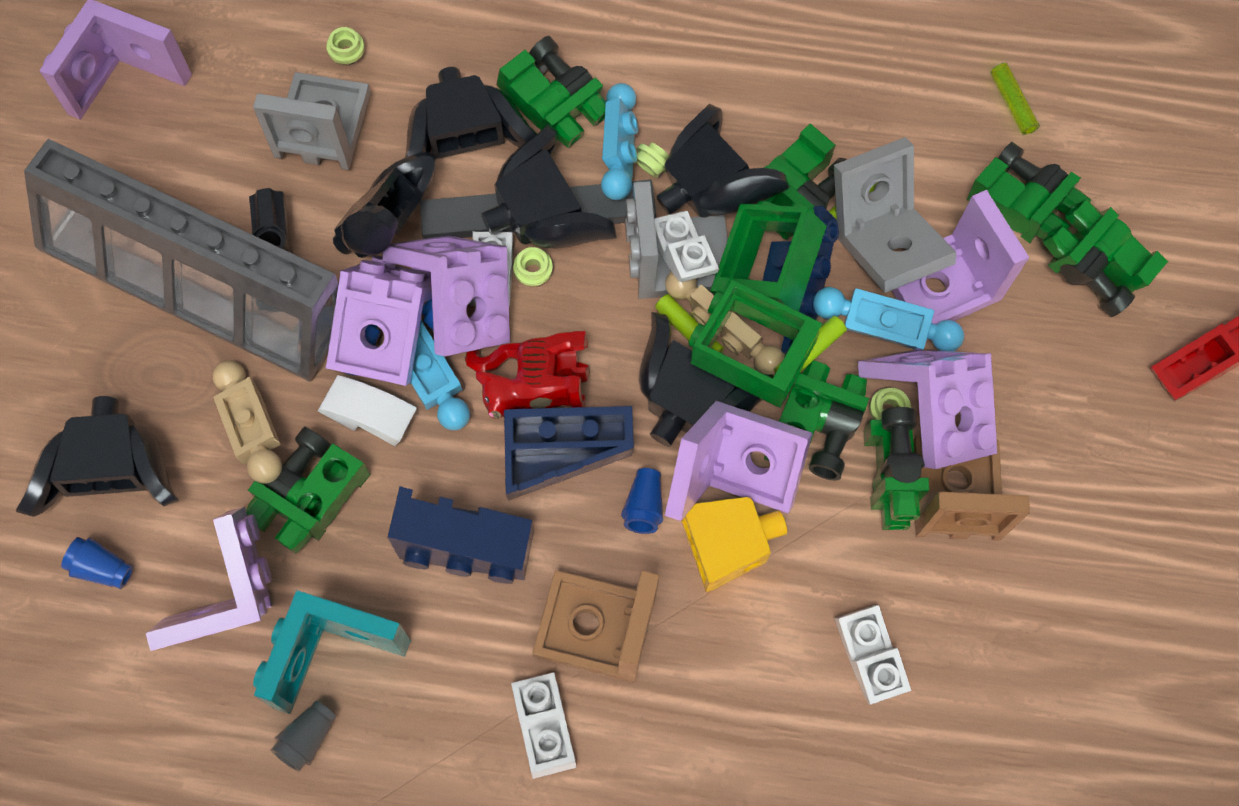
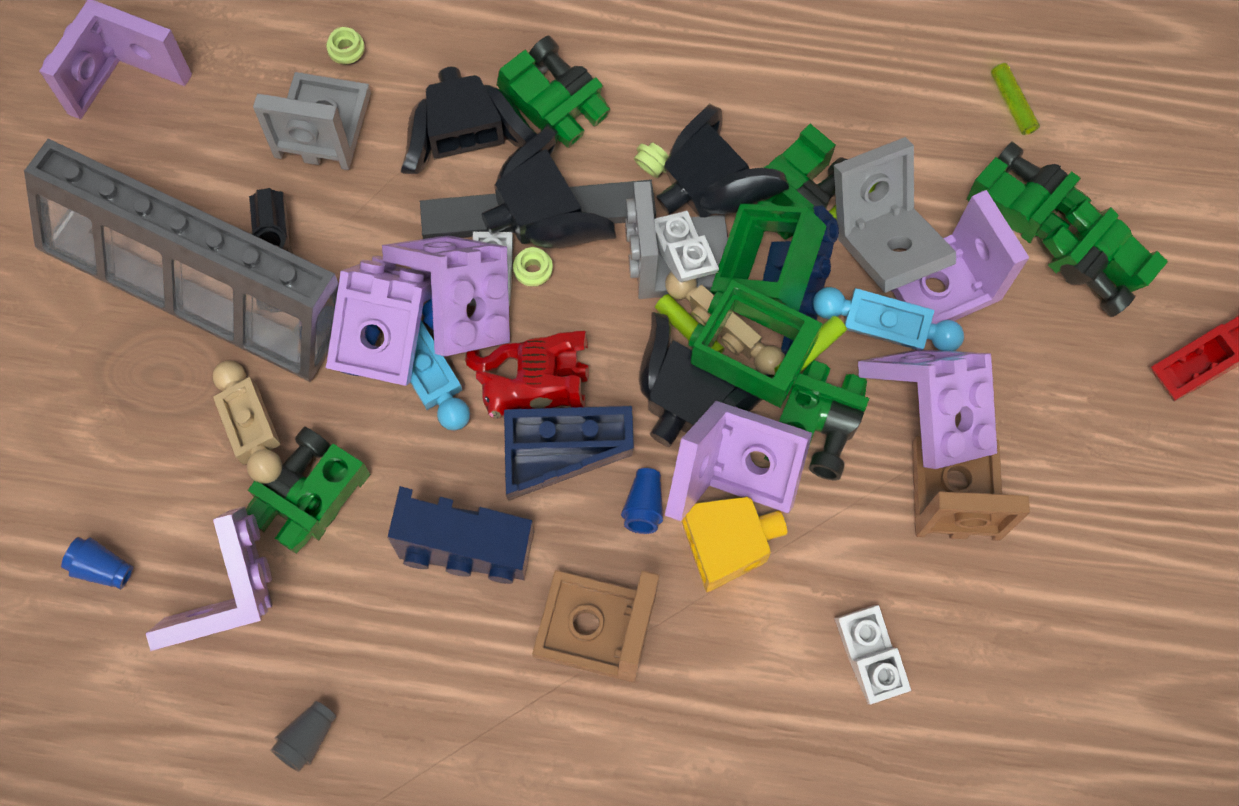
(98, 457): black torso -> none
(297, 639): teal bracket -> none
(367, 407): white slope -> none
(385, 207): black torso -> none
(543, 725): white slope -> none
(618, 141): medium azure plate -> none
(887, 396): yellowish green plate -> none
(898, 468): hips -> none

